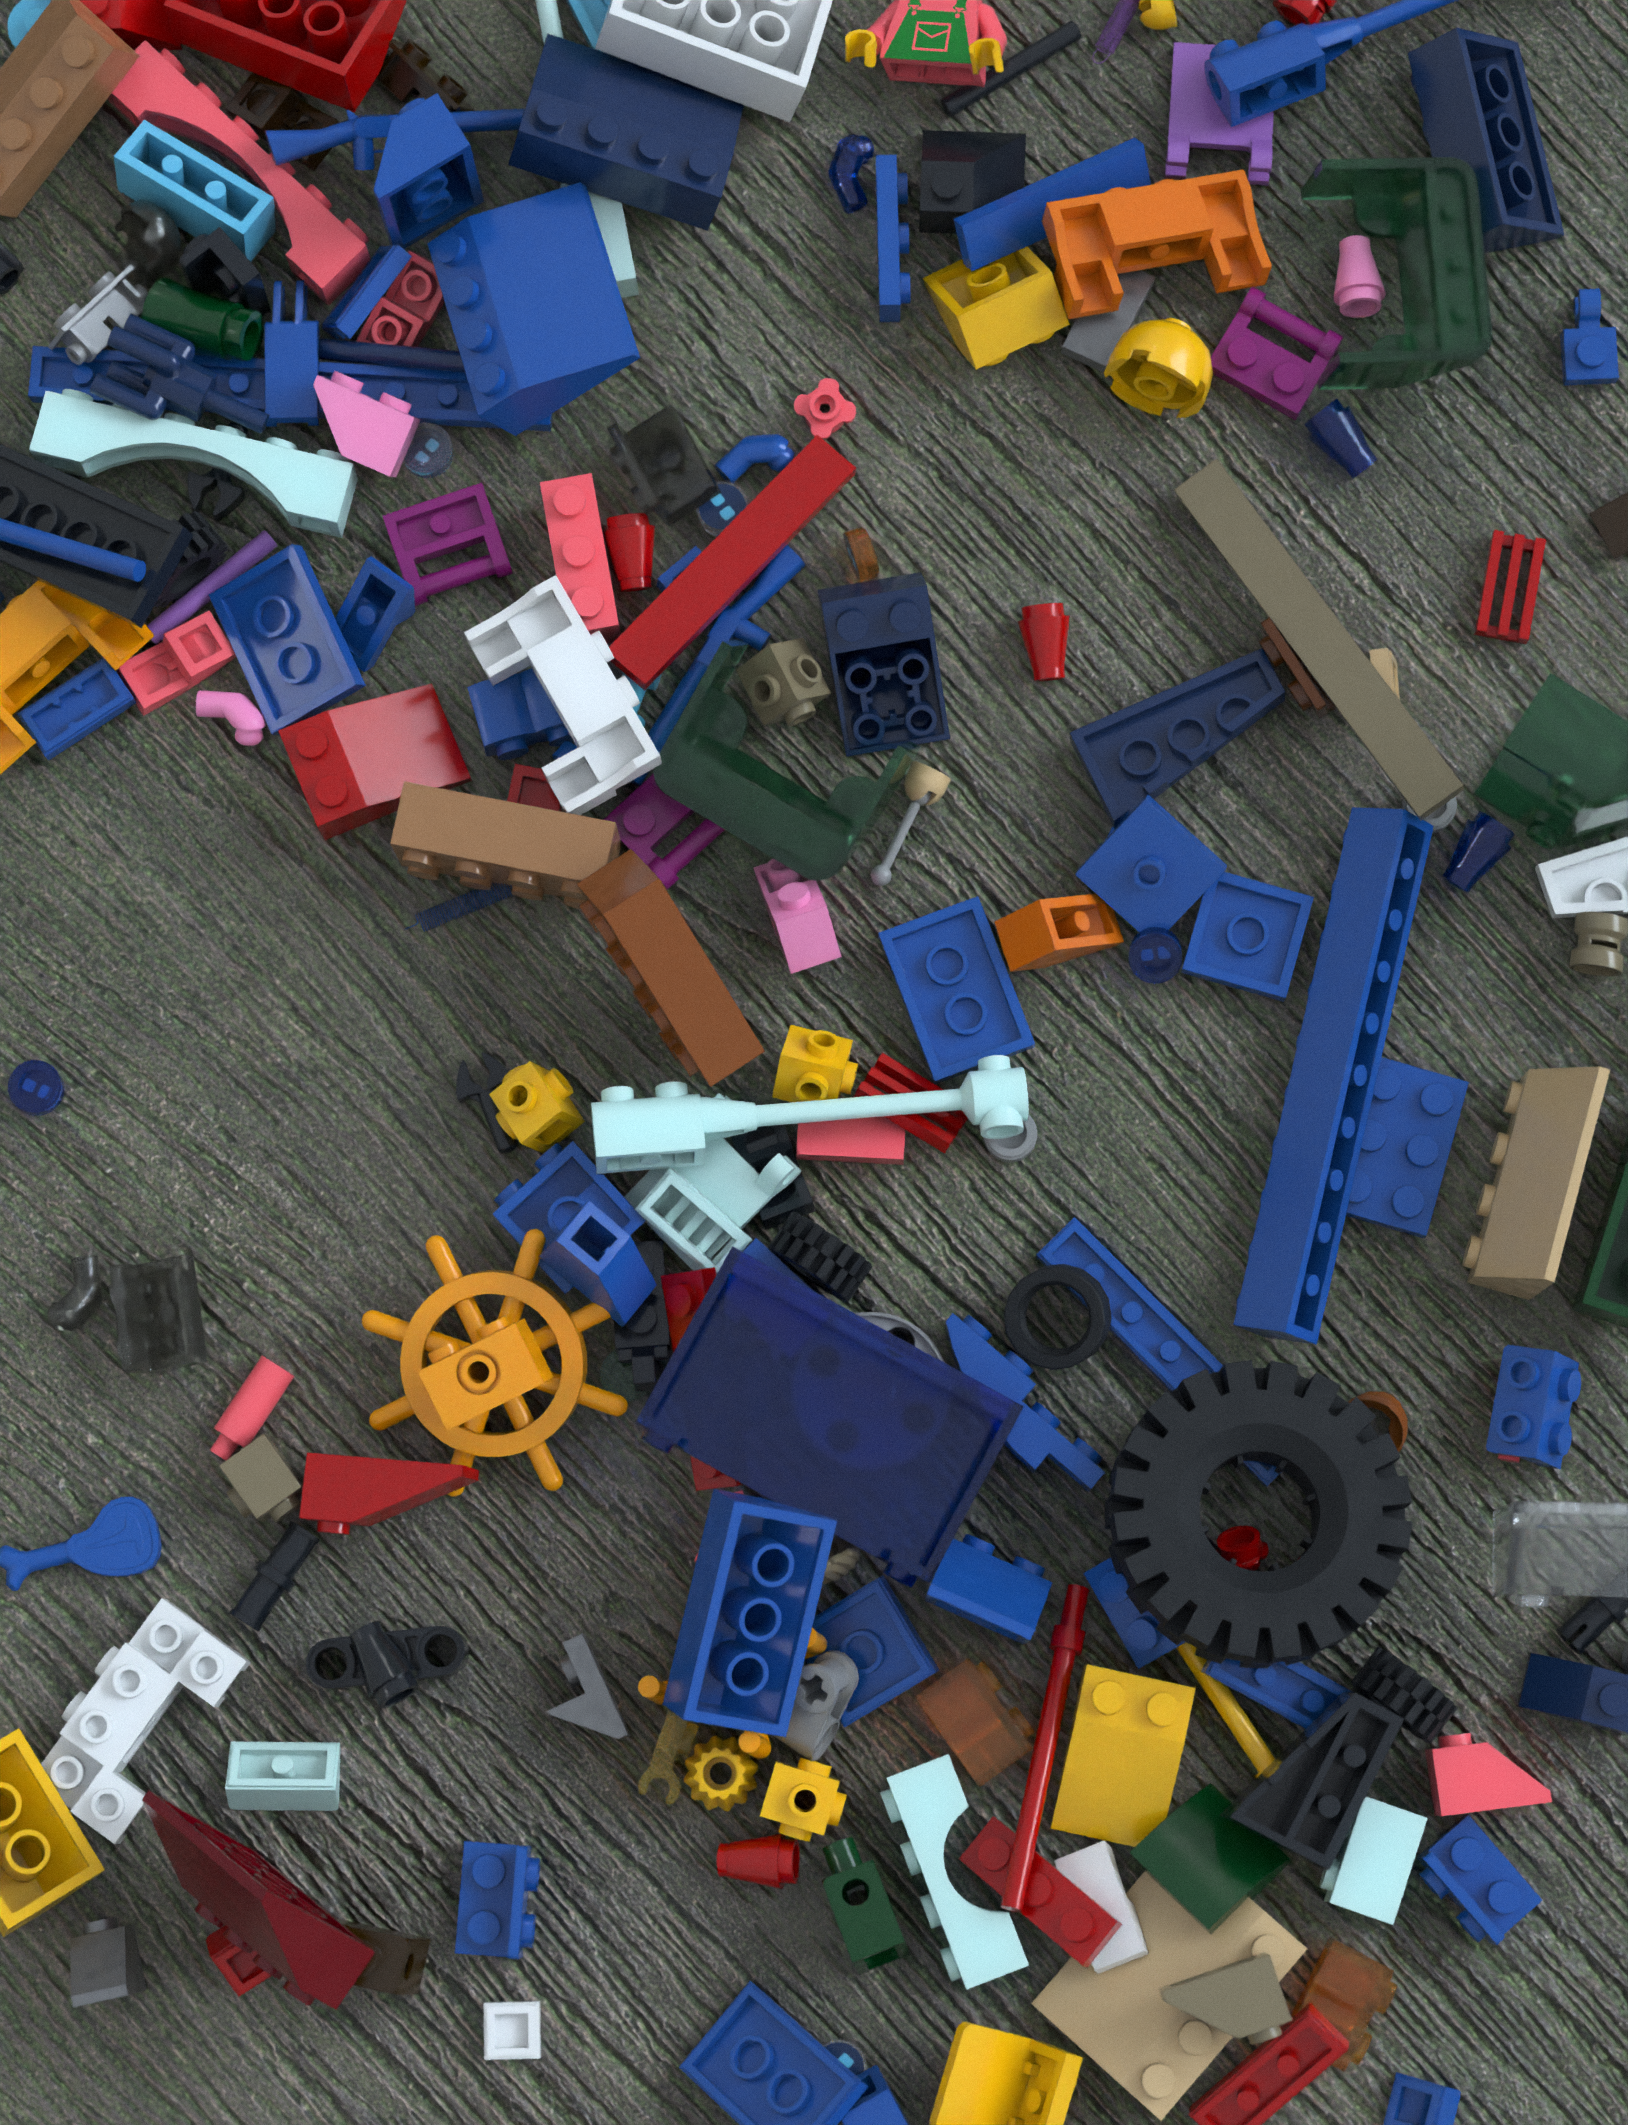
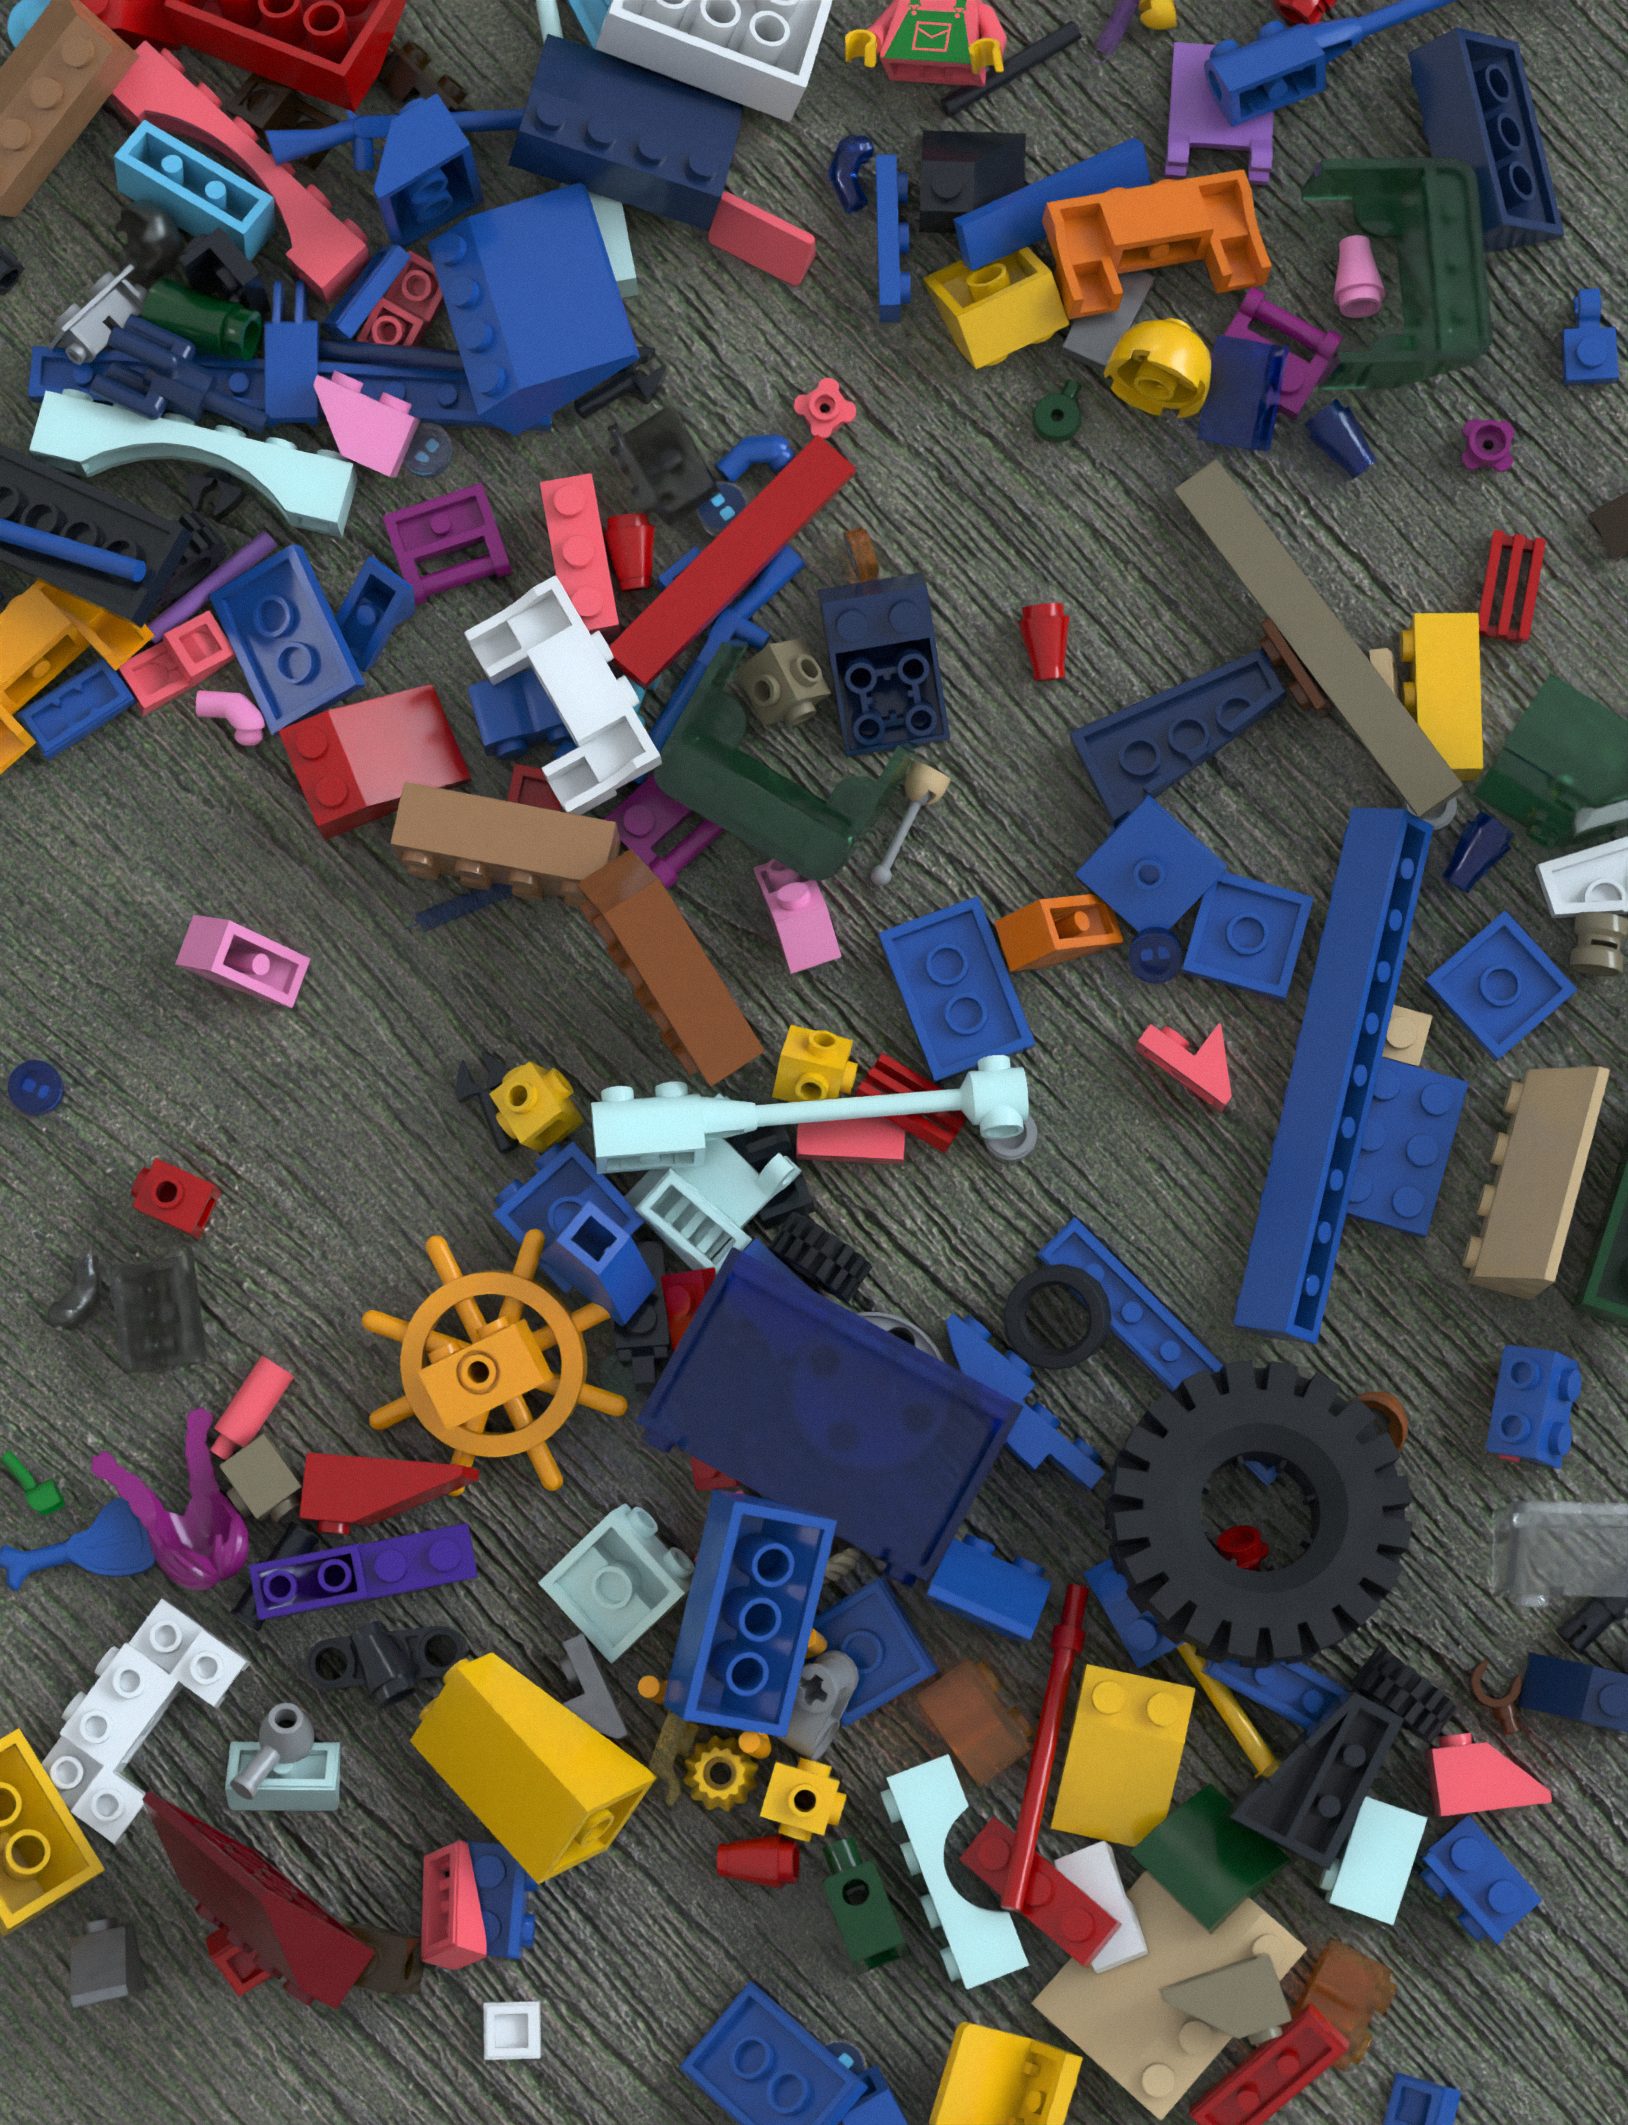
(43, 1497): none -> green hand
(174, 1197): none -> red brick
(210, 1538): none -> magenta hair
(242, 960): none -> bright pink slope
(277, 1746): none -> light grey bar
(363, 1572): none -> dark purple slope
(451, 1909): none -> coral slope
(528, 1766): none -> yellow slope
(619, 1581): none -> light aqua plate
(622, 383): none -> black bar
(762, 239): none -> coral slope
(1063, 406): none -> dark green piece
(1202, 1074): none -> coral slope
(1243, 393): none -> clear blue hinge
(1406, 1036): none -> tan plate
(1446, 686): none -> yellow brick
(1492, 431): none -> magenta plate
(1500, 986): none -> blue plate
(1503, 1707): none -> reddish brown piece

